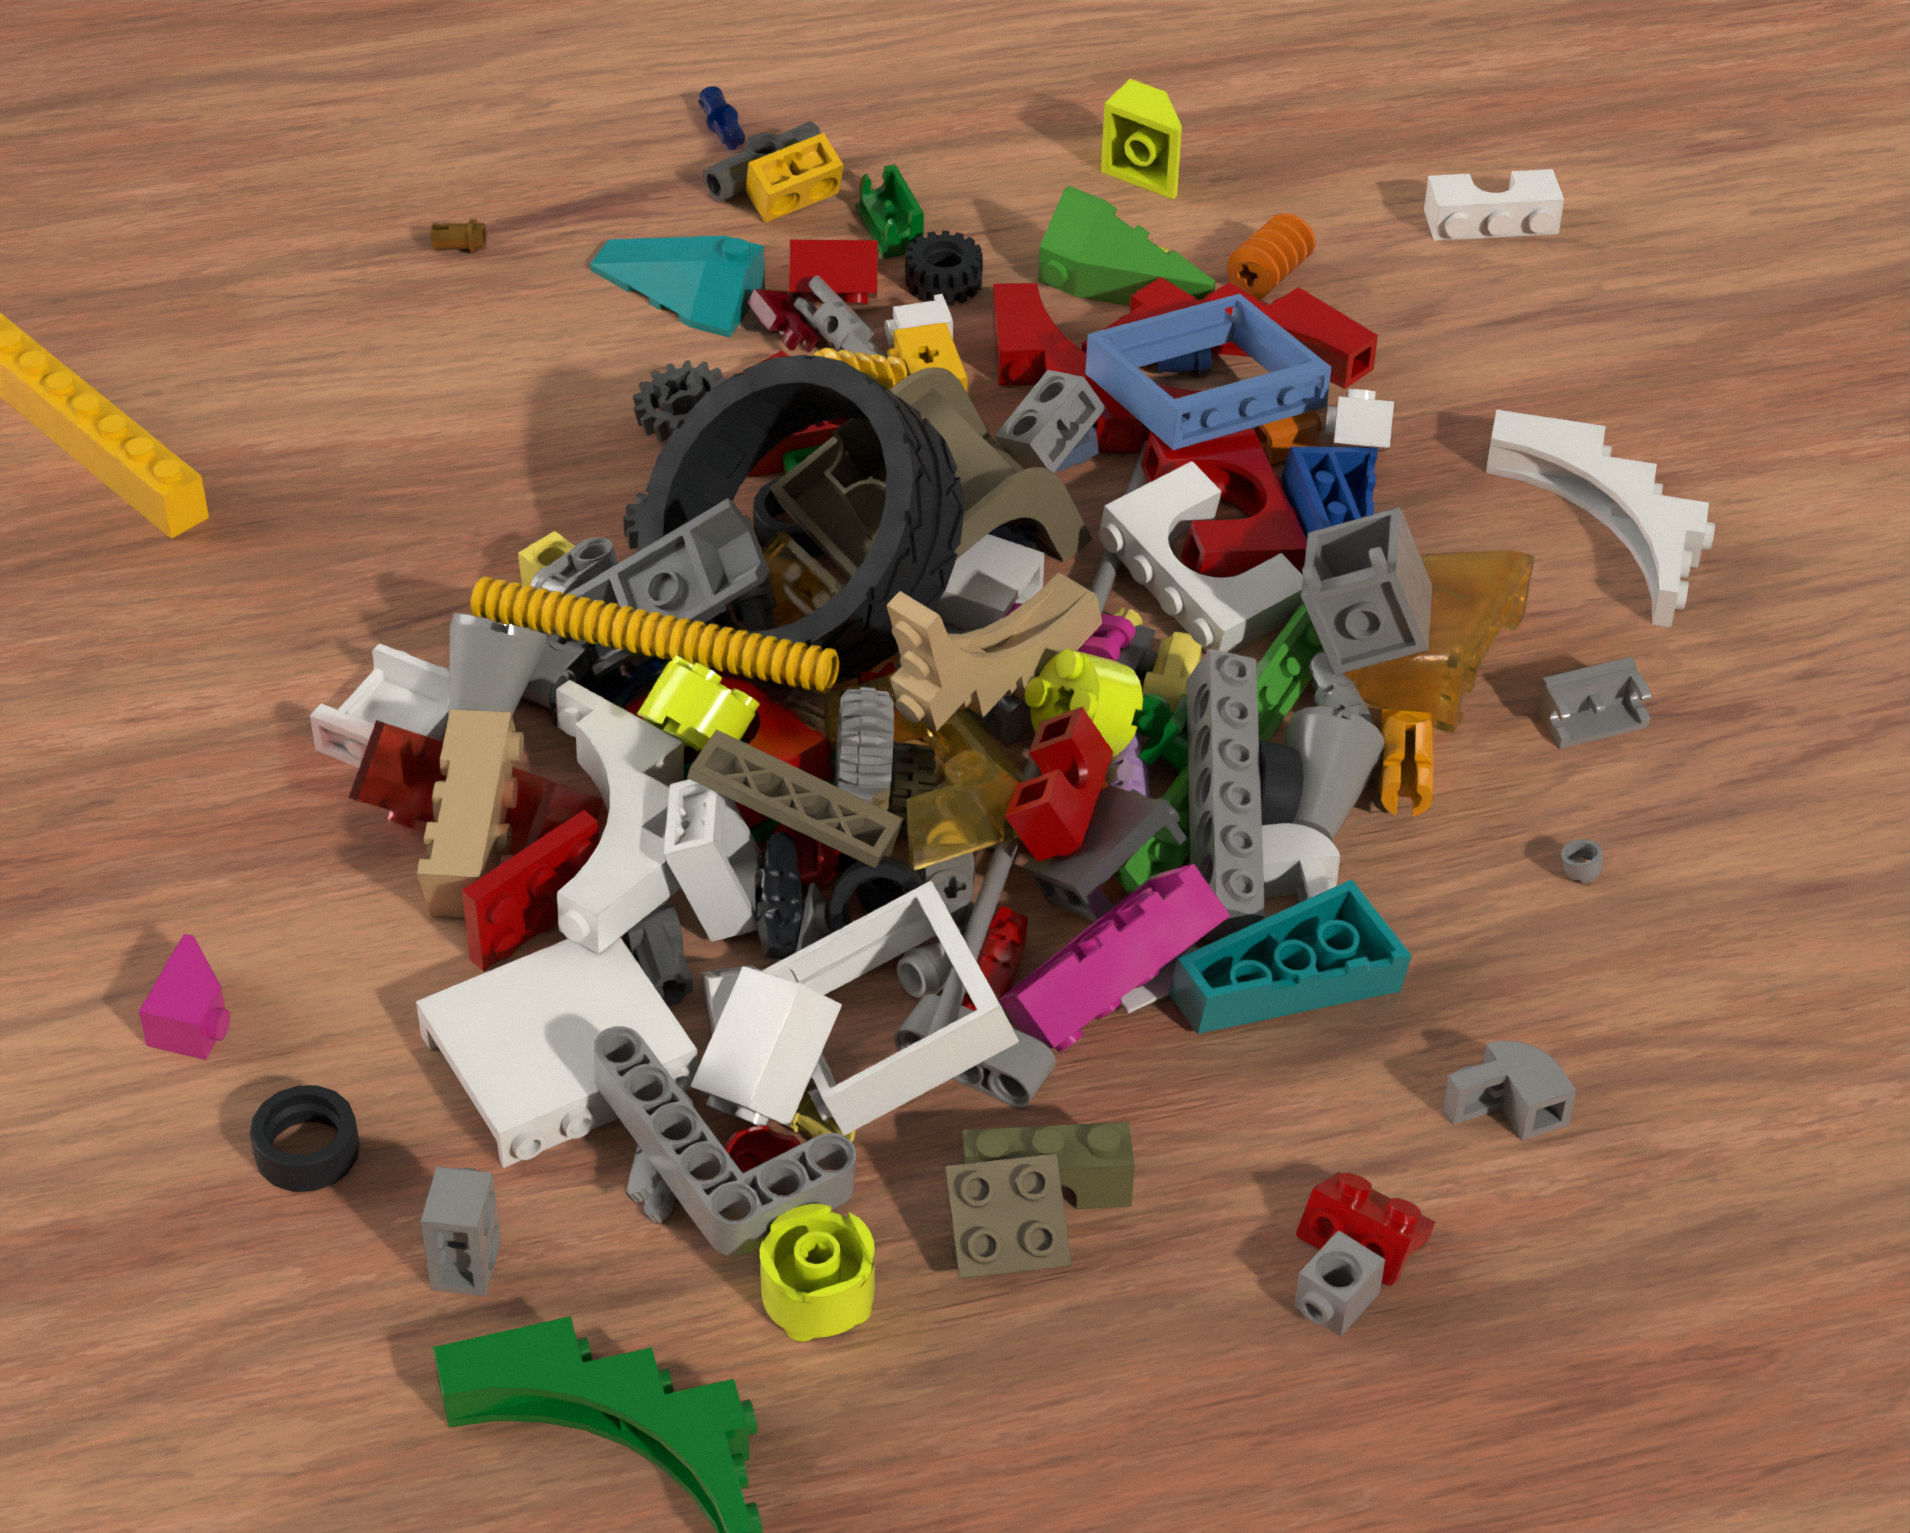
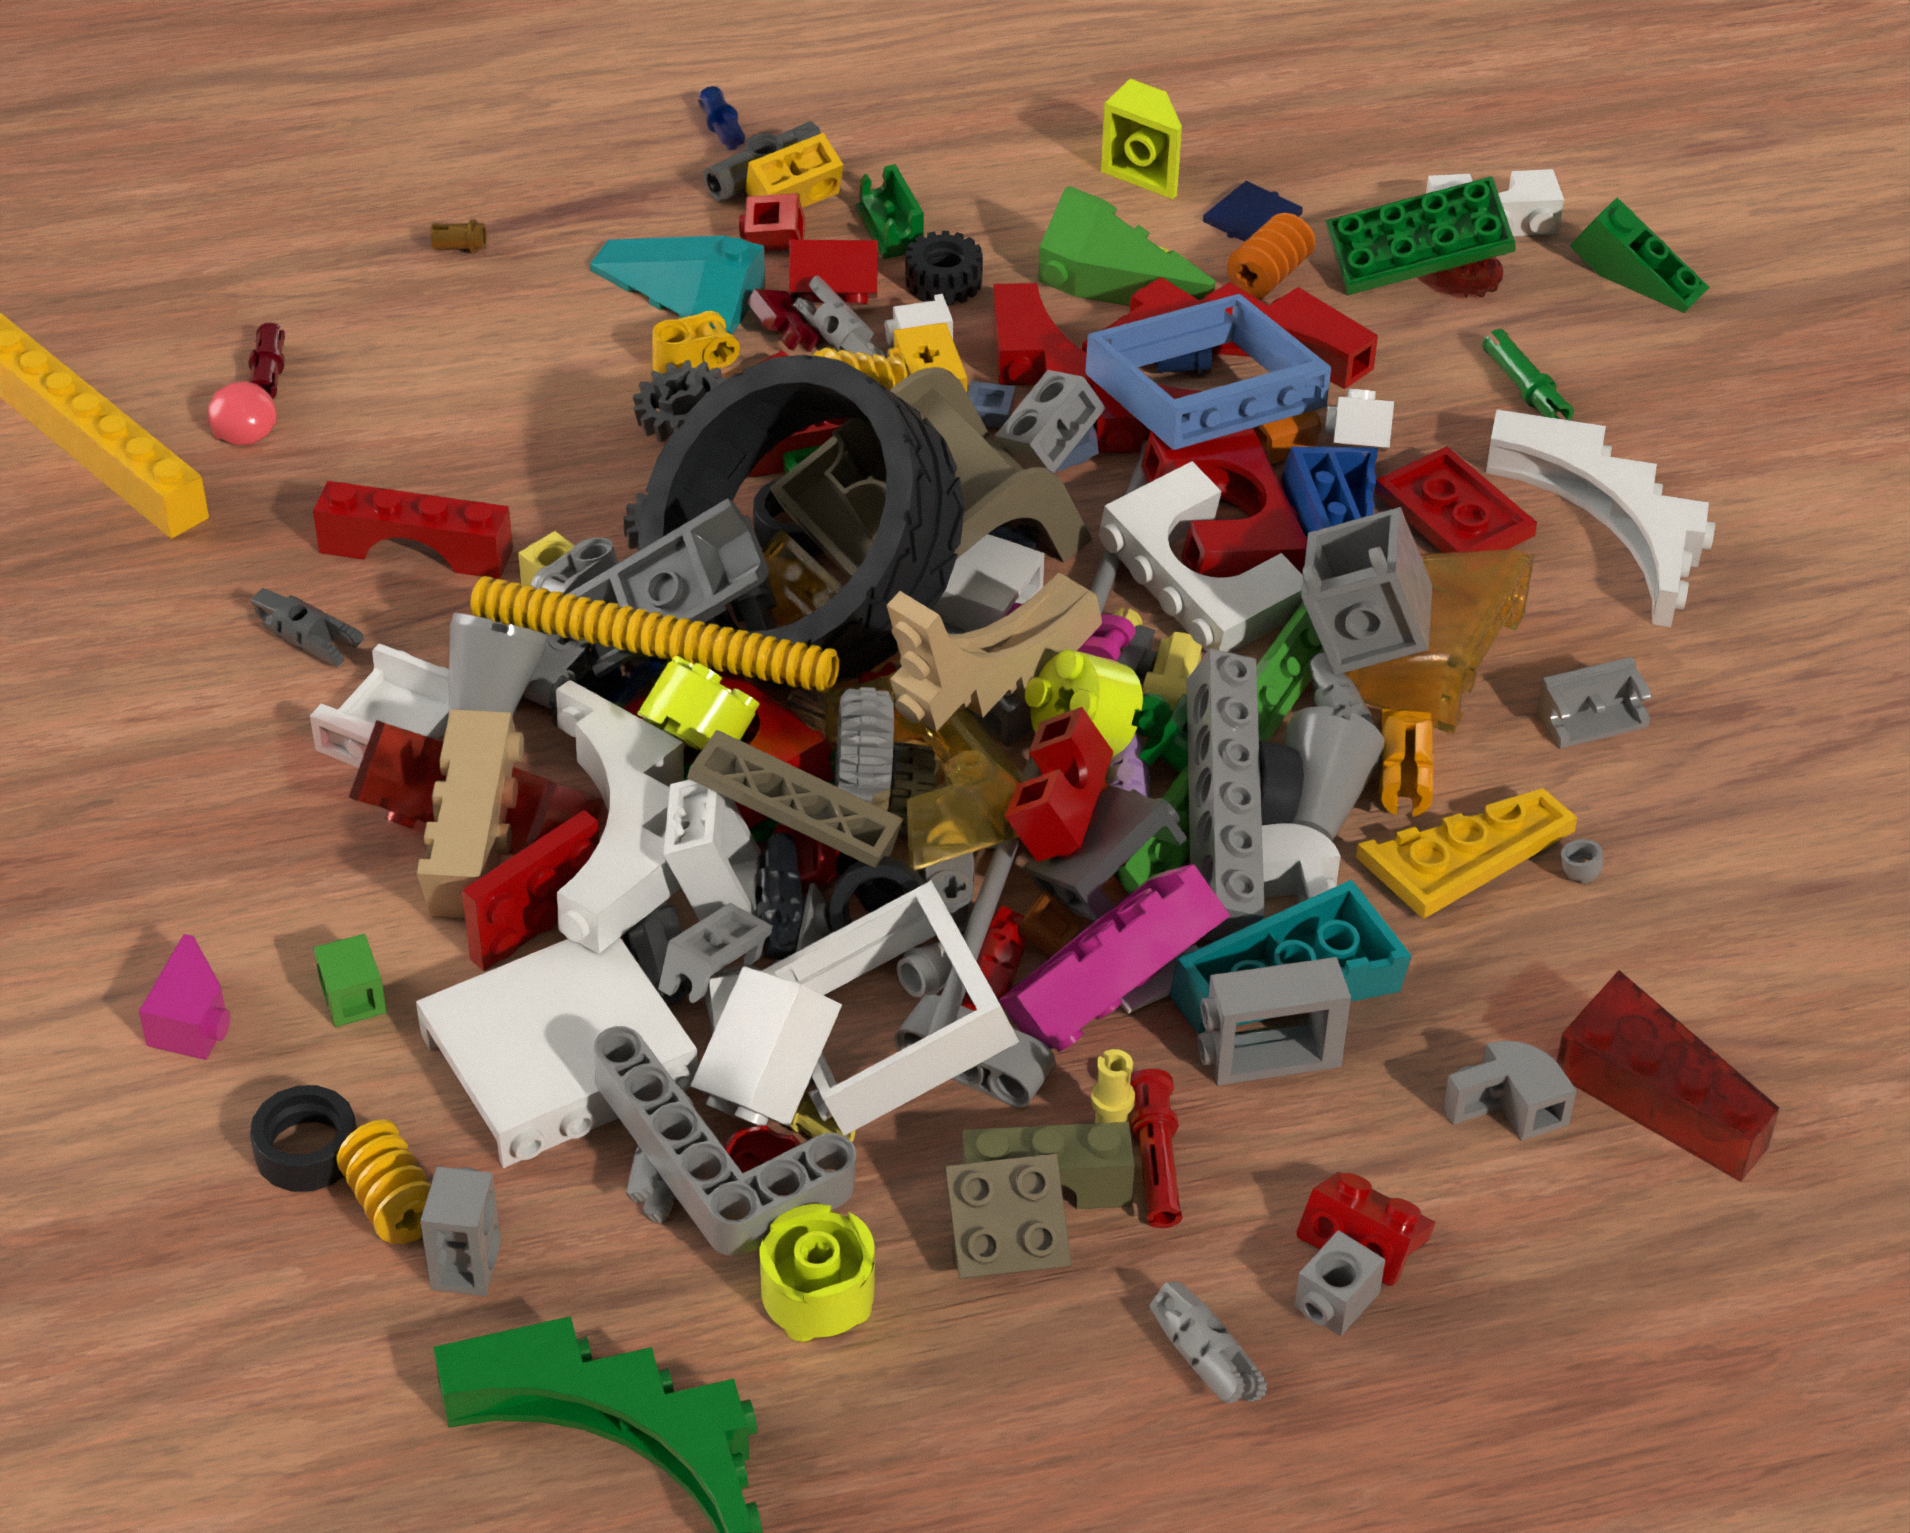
(241, 413): none -> coral hair
(267, 358): none -> dark red pin
(305, 625): none -> dark grey hinge
(350, 980): none -> bright green brick
(385, 1180): none -> yellow piece
(465, 532): none -> red arch
(693, 340): none -> yellow piece
(710, 947): none -> light grey hinge
(772, 221): none -> red brick
(992, 402): none -> sand blue plate
(1049, 924): none -> dark orange tile
(1112, 1094): none -> light yellow pin
(1154, 1126): none -> red pin
(1207, 1345): none -> light grey hinge
(1248, 210): none -> clear blue piece
(1272, 993): none -> light grey window
(1420, 235): none -> green tile
(1455, 505): none -> red plate
(1466, 851): none -> yellow wing
(1475, 279): none -> clear red gear
(1536, 388): none -> green pin
(1633, 256): none -> green slope
(1666, 1078): none -> clear red wedge

